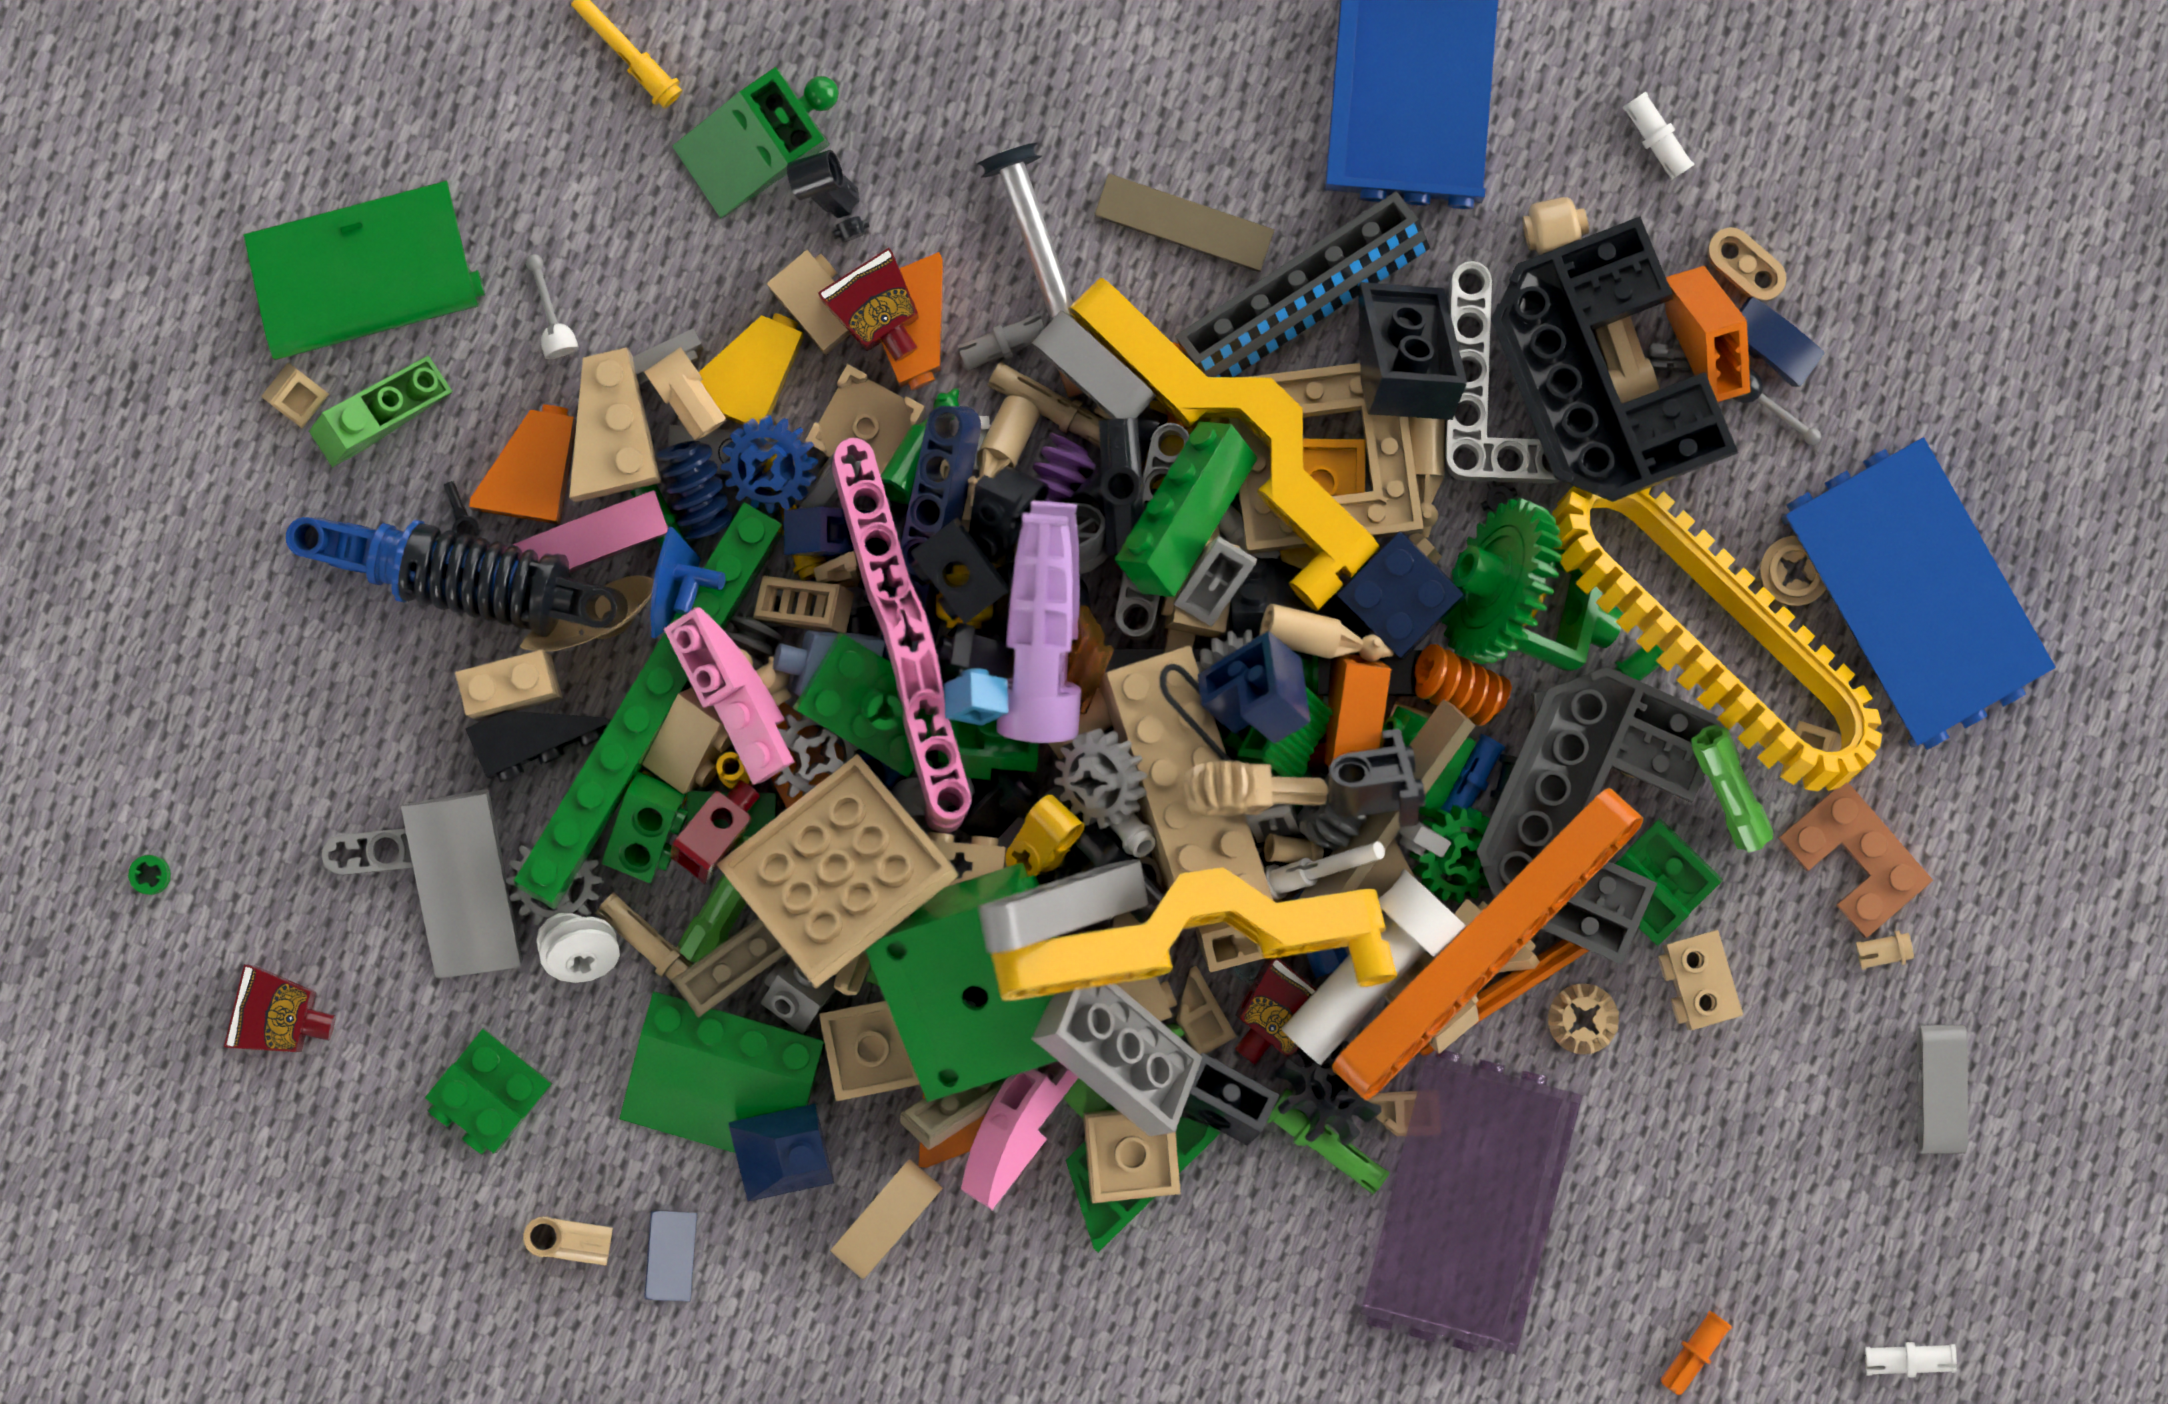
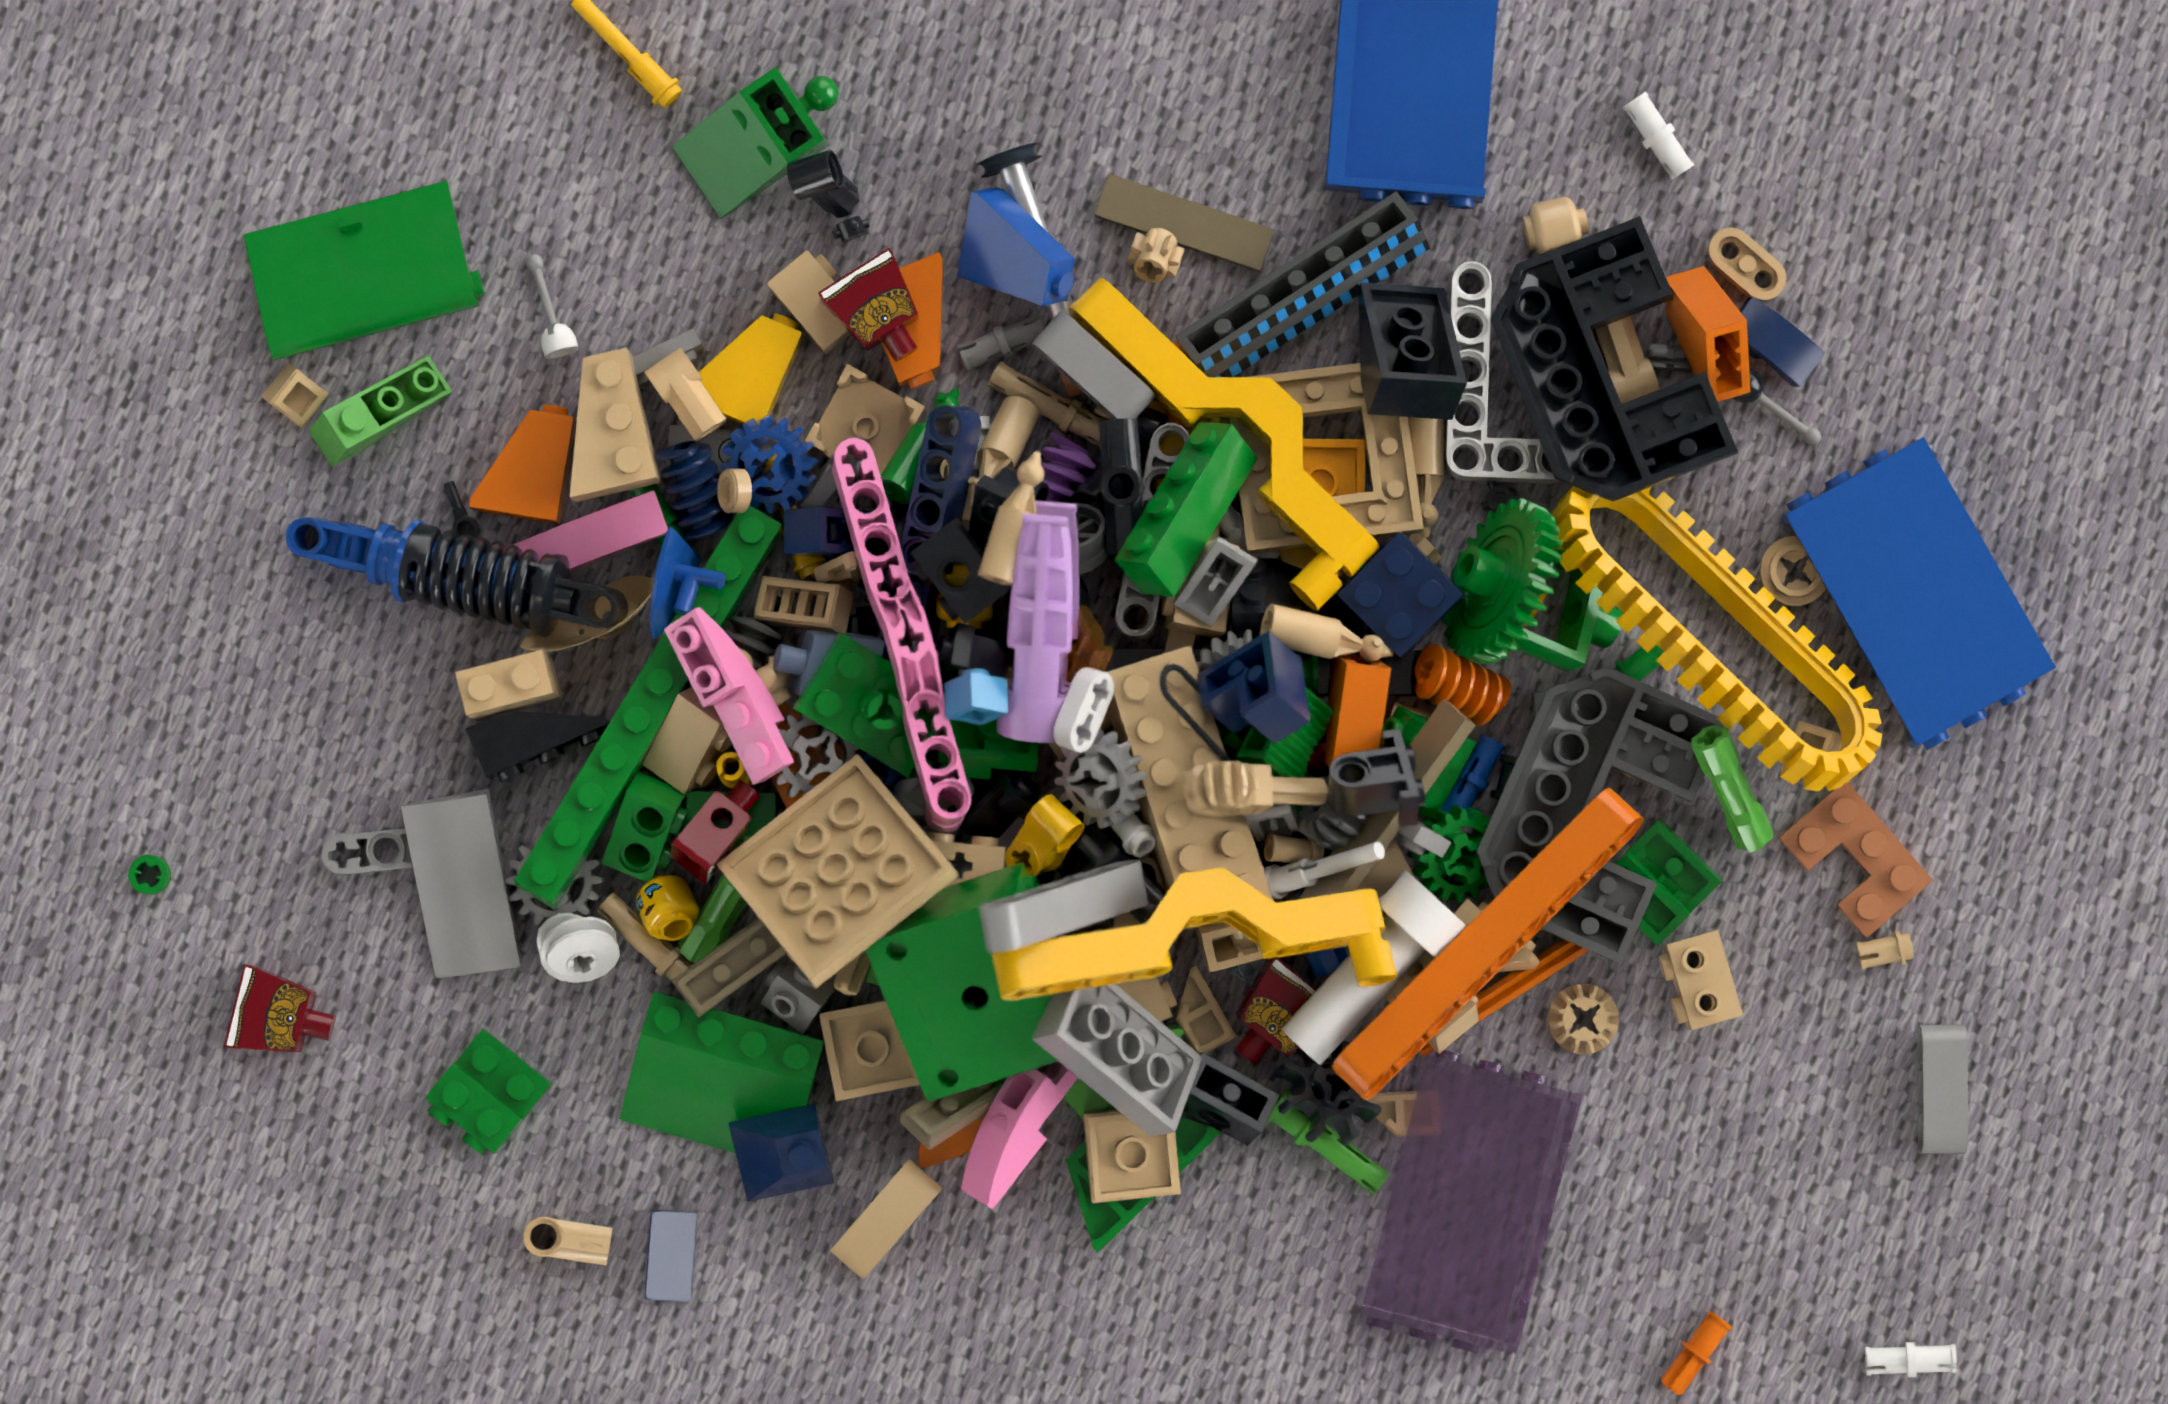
(667, 907): none -> yellow head
(734, 490): none -> tan tile
(1002, 545): none -> tan wheel
(1013, 251): none -> blue slope
(1083, 709): none -> white beam
(1155, 255): none -> tan gear

